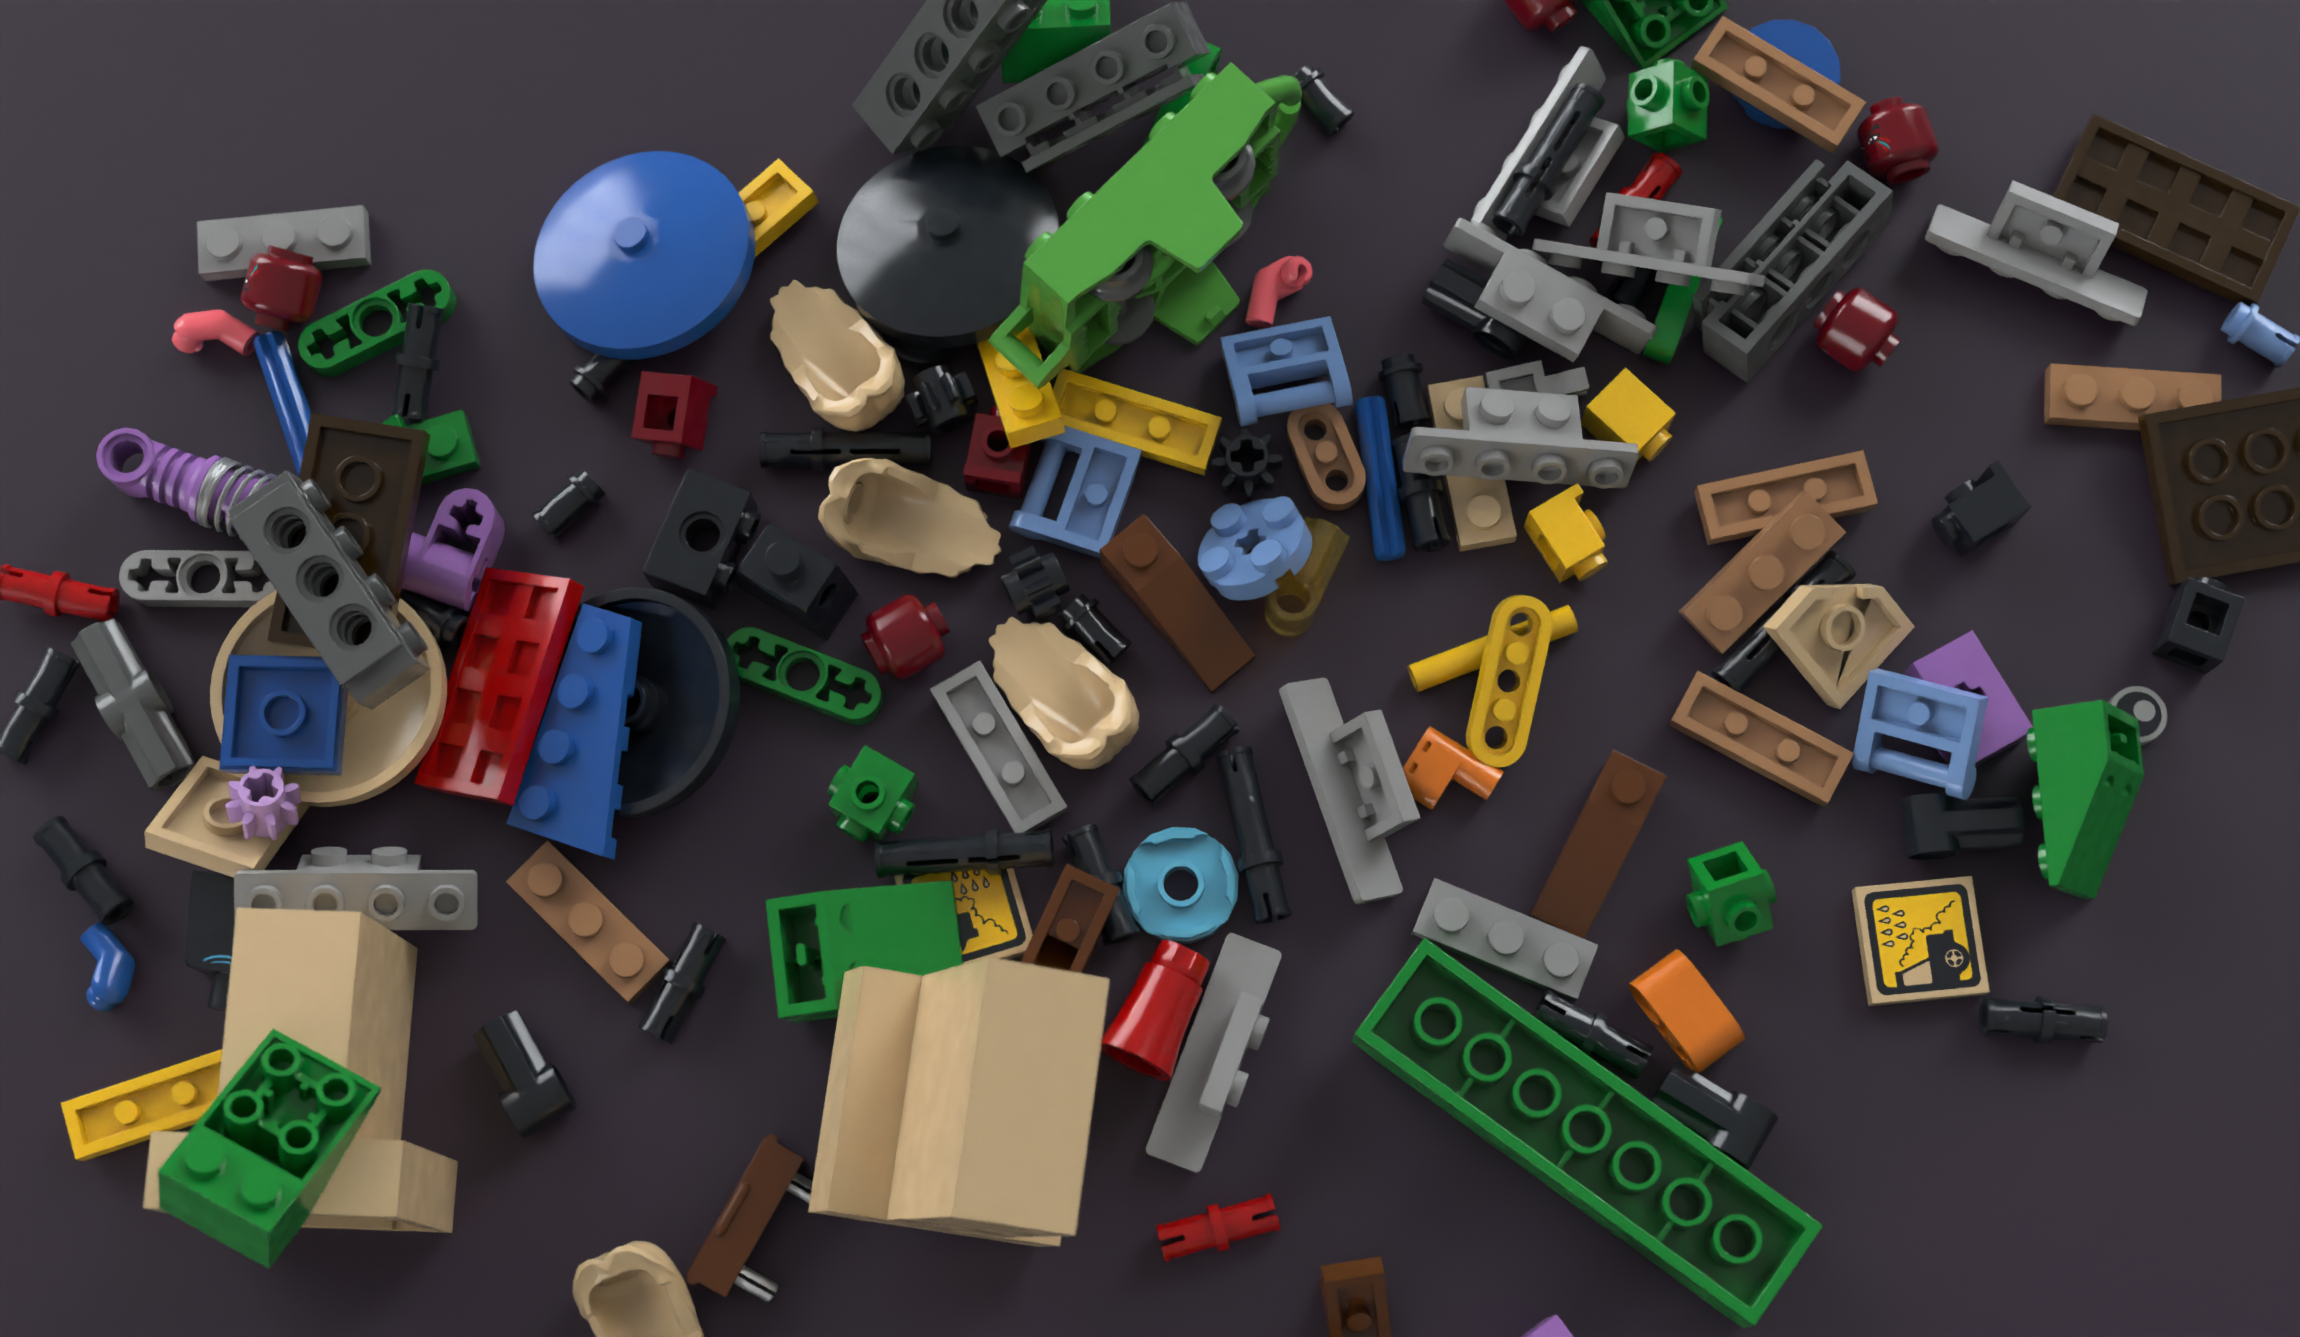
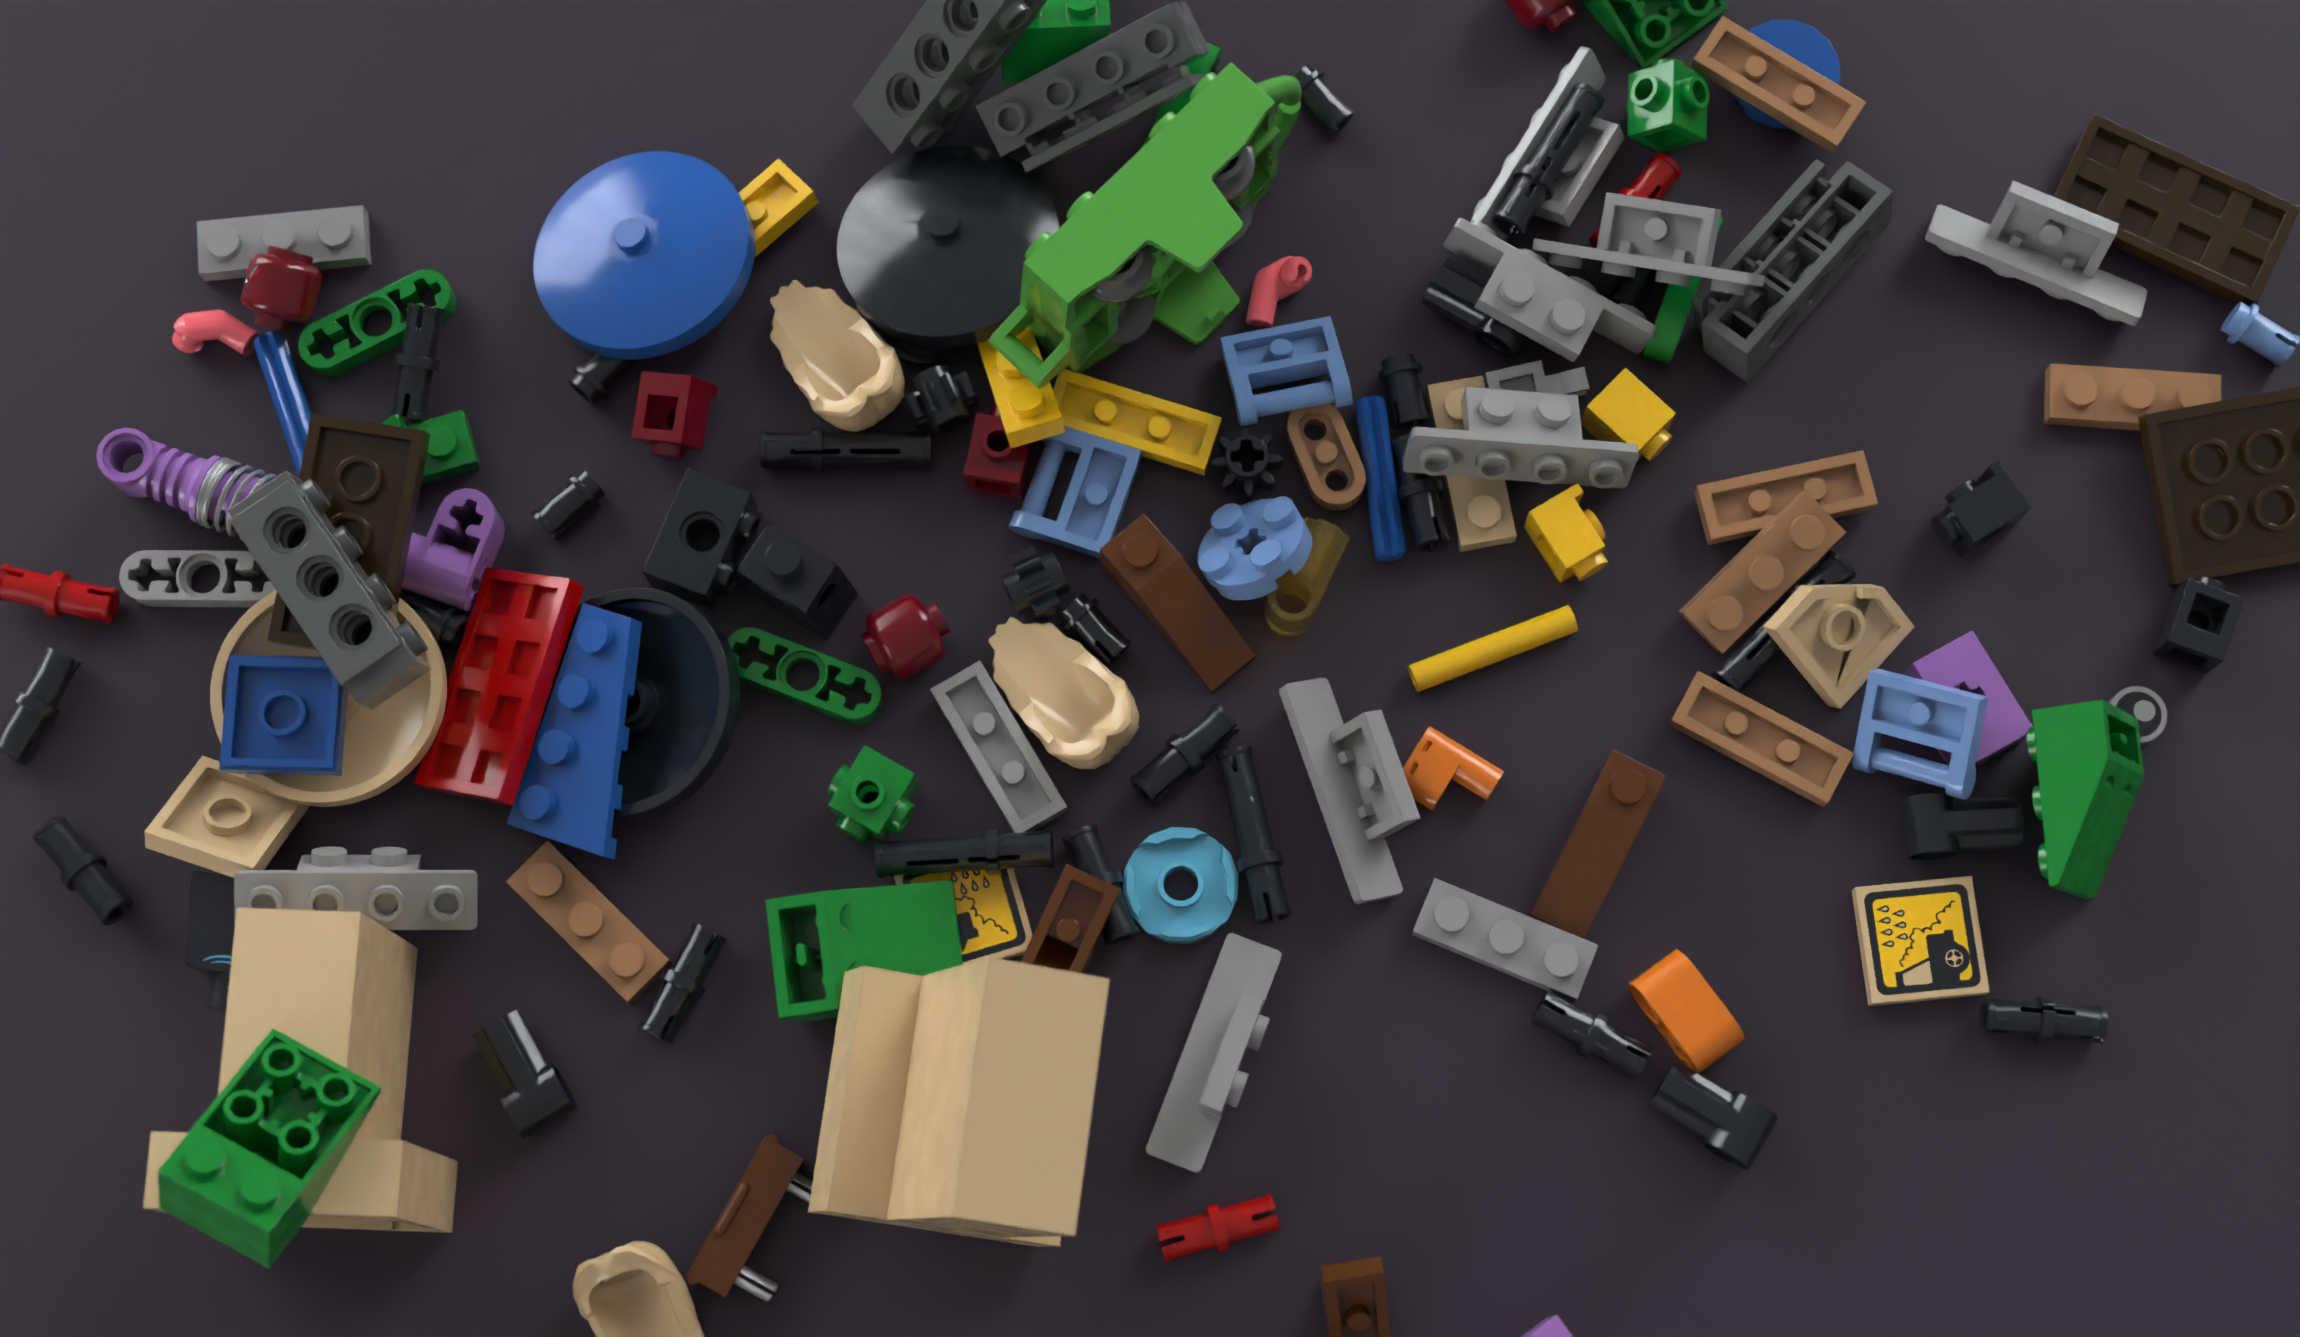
(113, 968): blue arm -> none
(134, 704): dark grey piece -> none
(148, 1103): yellow plate -> none
(263, 803): lavender gear -> none
(905, 519): tan hair -> none
(1157, 1012): red plant -> none
(1513, 708): yellow plate -> none
(1587, 1134): green brick -> none
(1730, 894): green brick -> none
(1857, 329): dark red head -> none
(1897, 141): dark red head -> none

